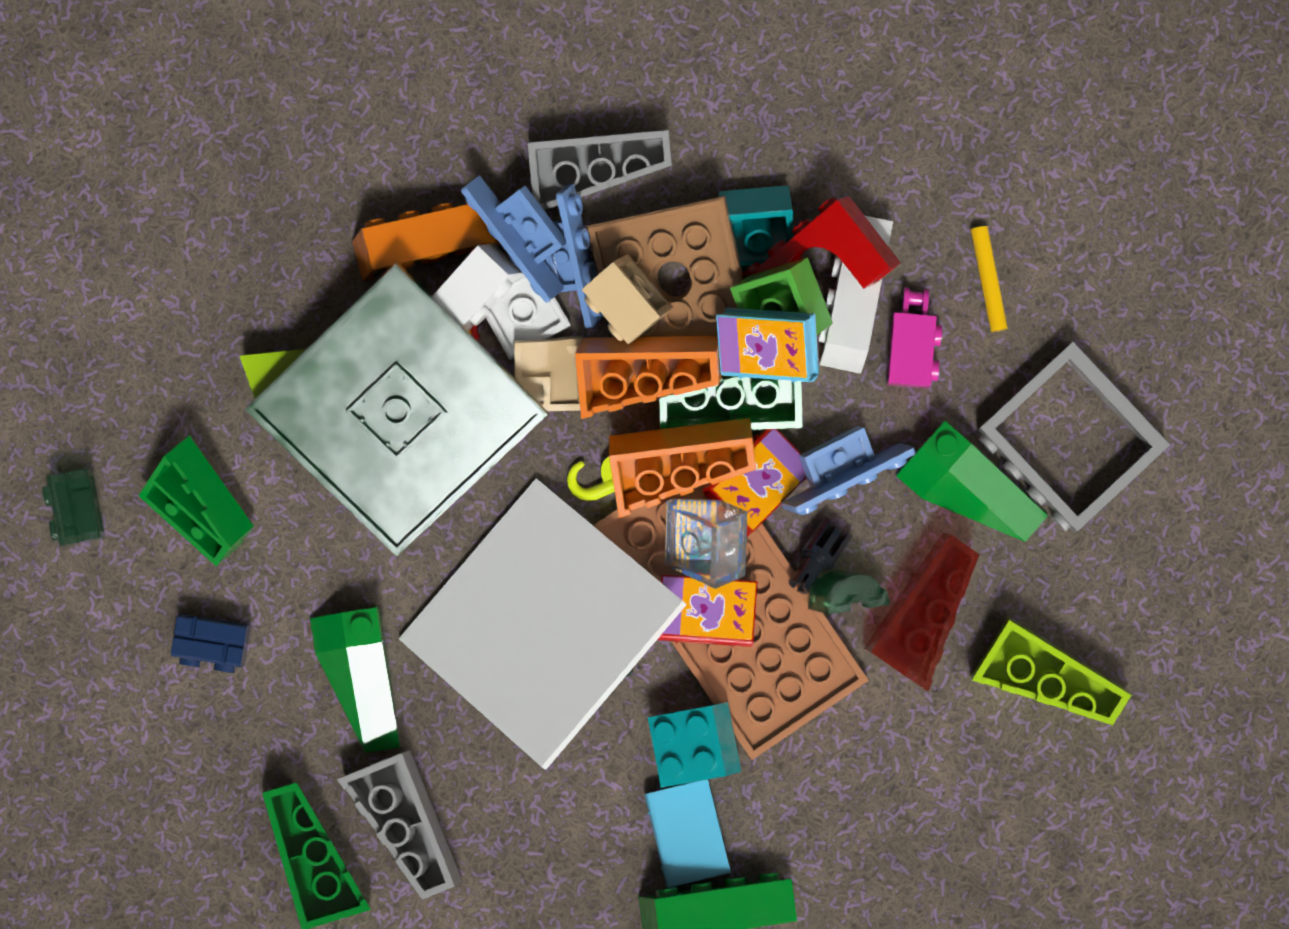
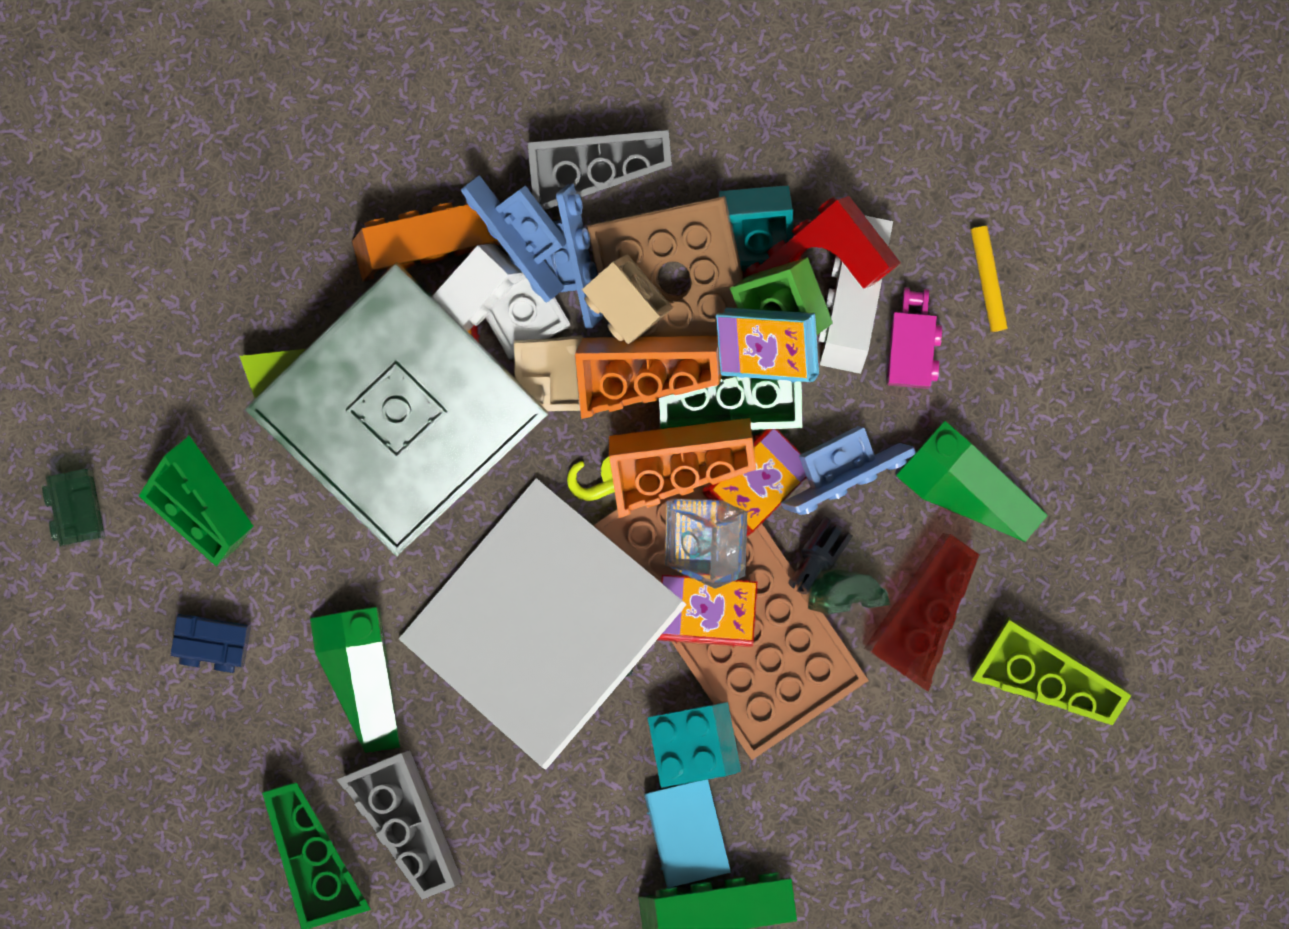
(1113, 398): light grey window -> none

